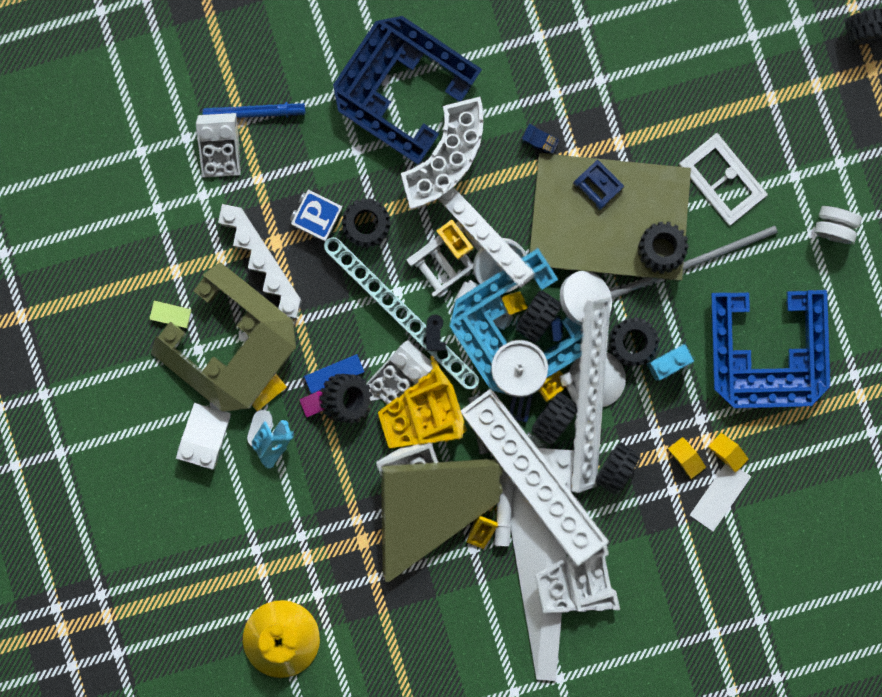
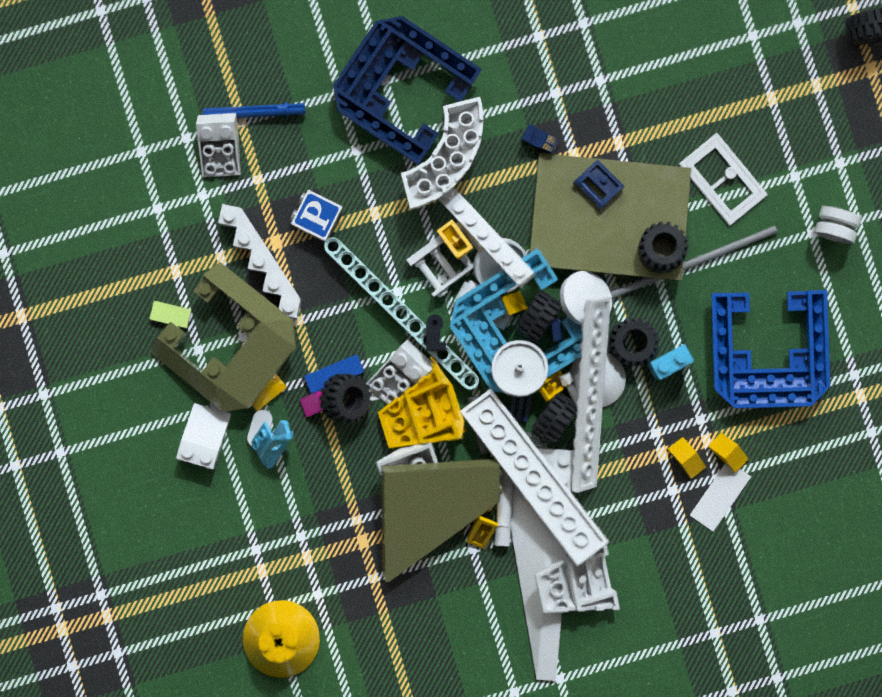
(354, 235): black tyre -> none
(617, 468): black tyre -> none

